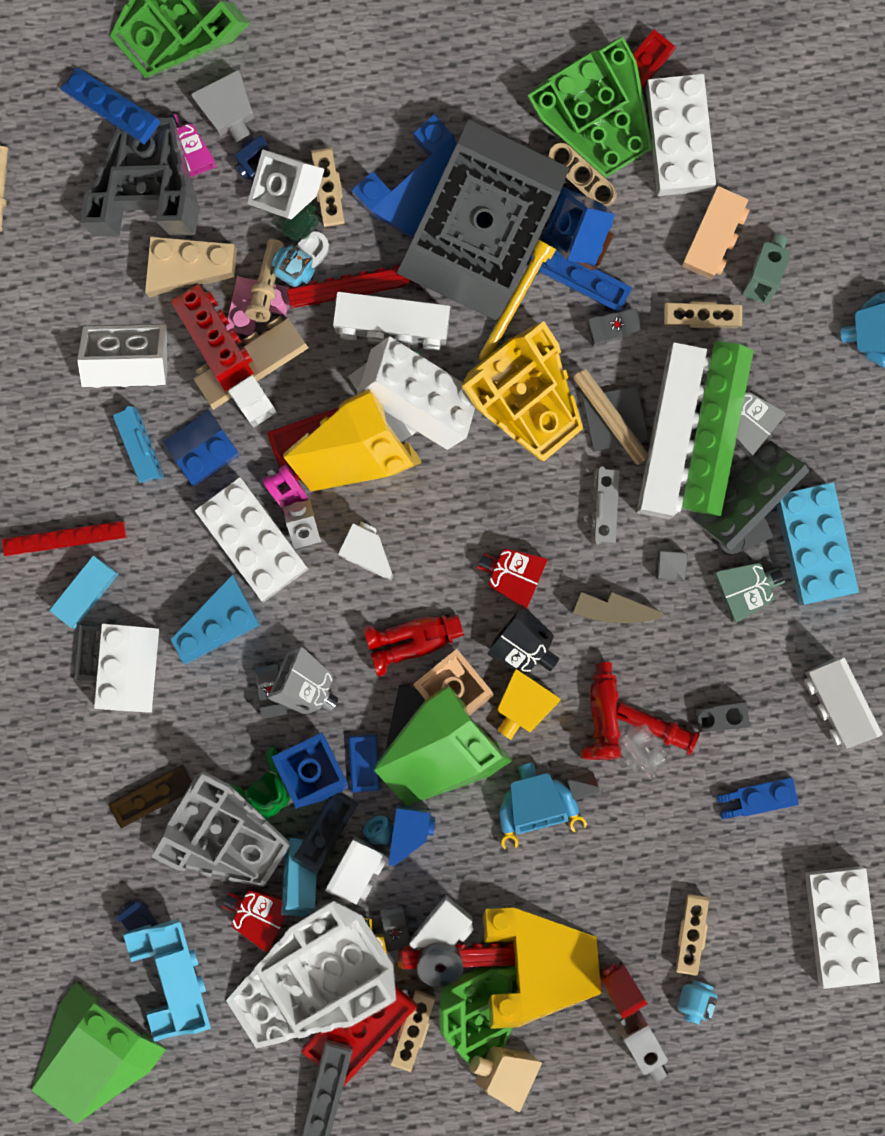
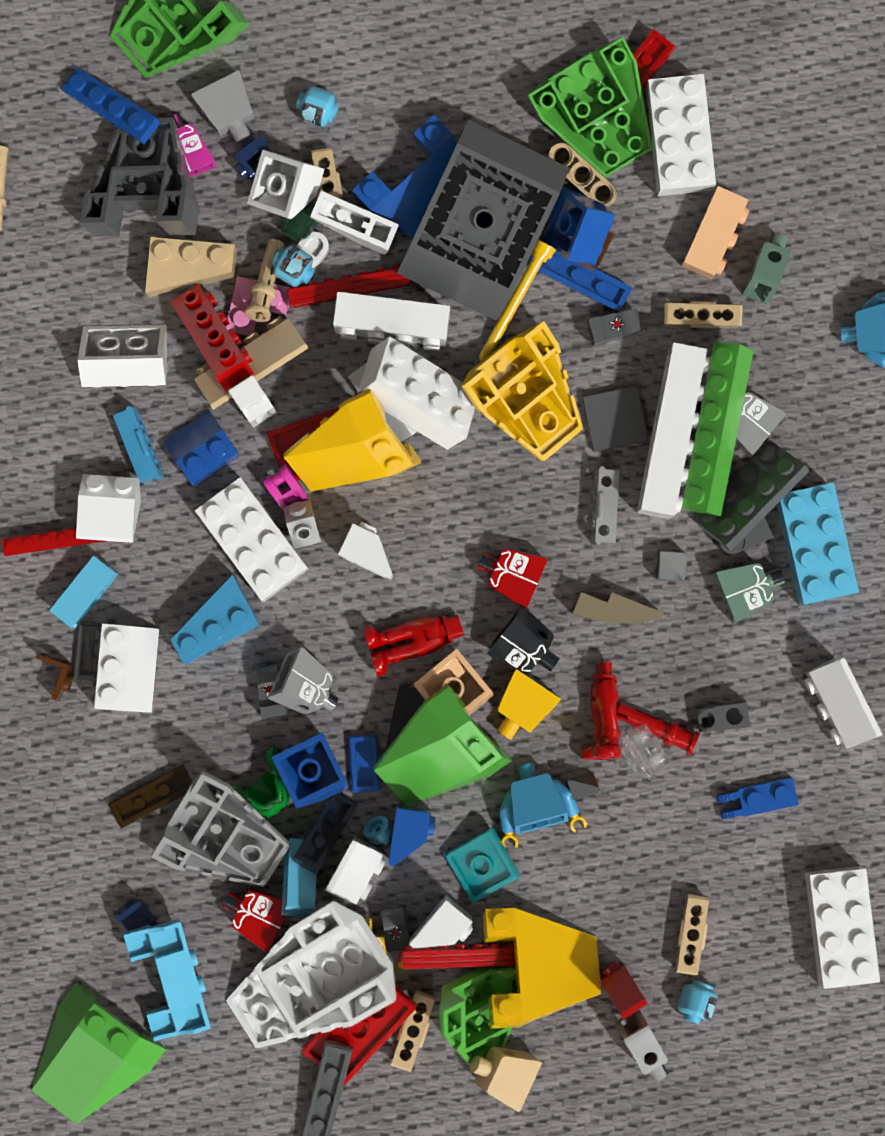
(64, 681): none -> reddish brown bracket
(108, 508): none -> white slope
(317, 106): none -> medium azure head
(354, 222): none -> white slope
(439, 954): black piece -> none
(482, 865): none -> teal tile
(611, 416): tan axle -> none

